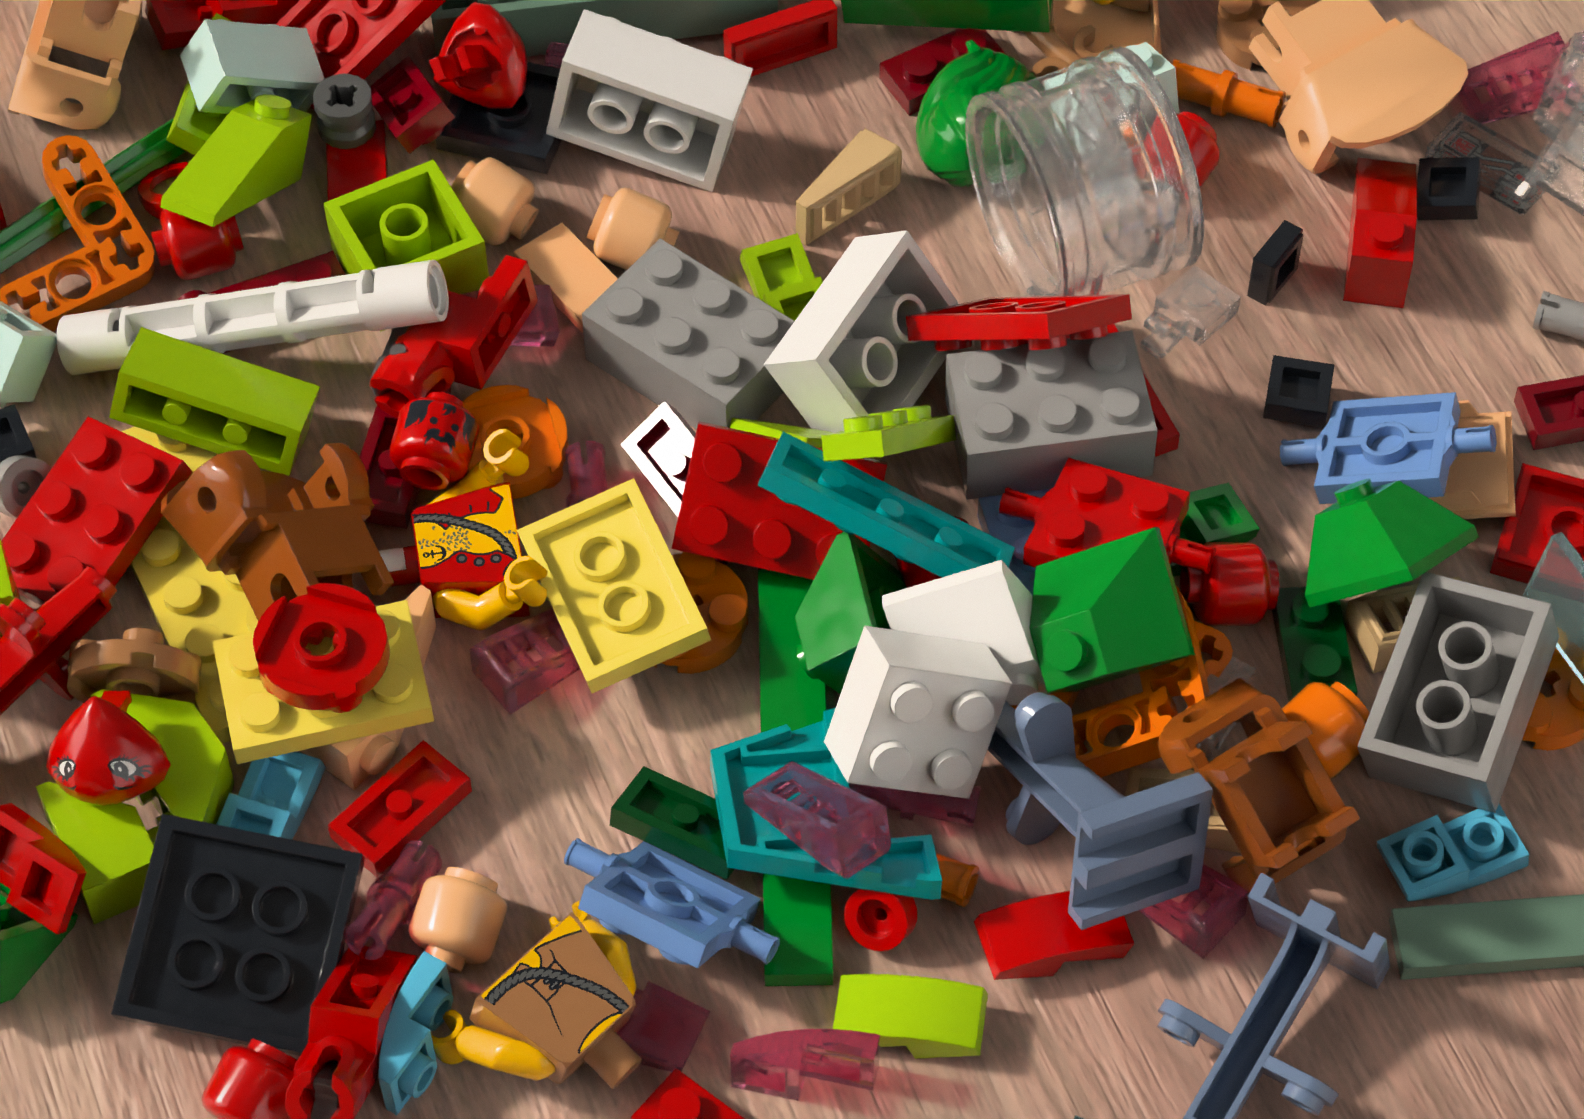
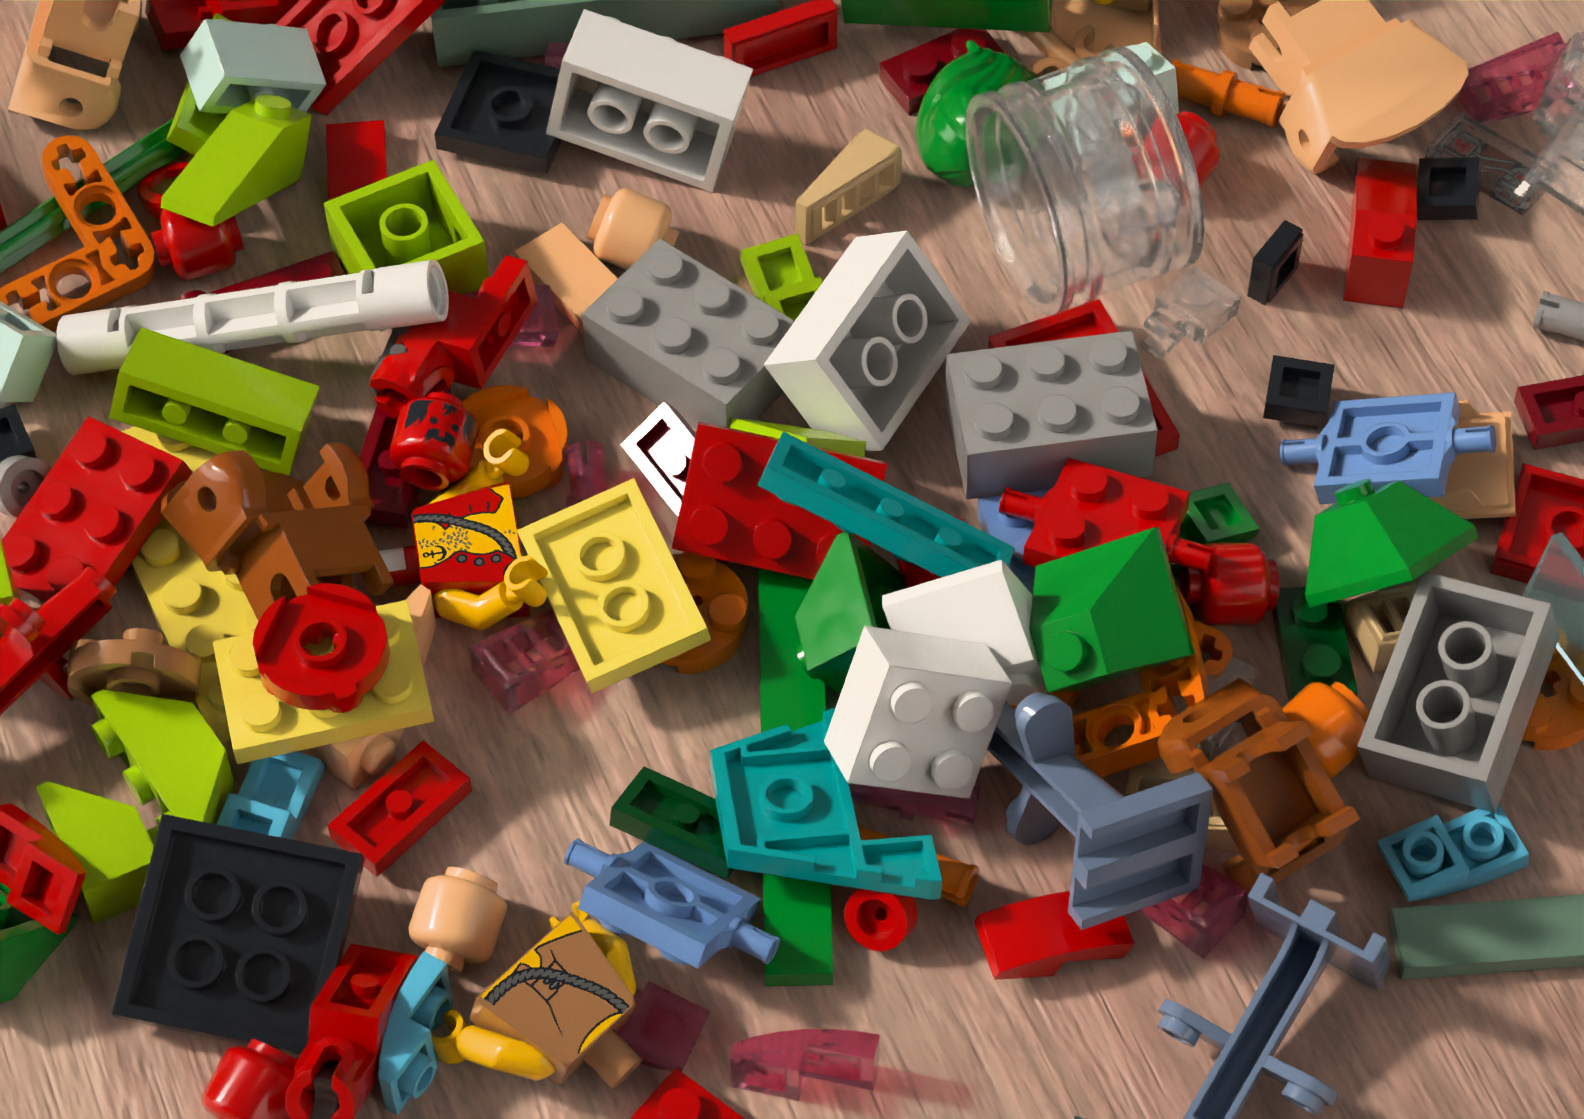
(106, 753): red piece -> none
(344, 111): dark grey wheel -> none
(392, 900): clear pink pin -> none
(410, 105): dark red plate -> none
(482, 59): red piece -> none
(496, 200): light nougat head -> none
(825, 820): clear pink slope -> none
(888, 434): lime plate -> none
(913, 1011): lime slope -> none
(1004, 320): red plate -> none

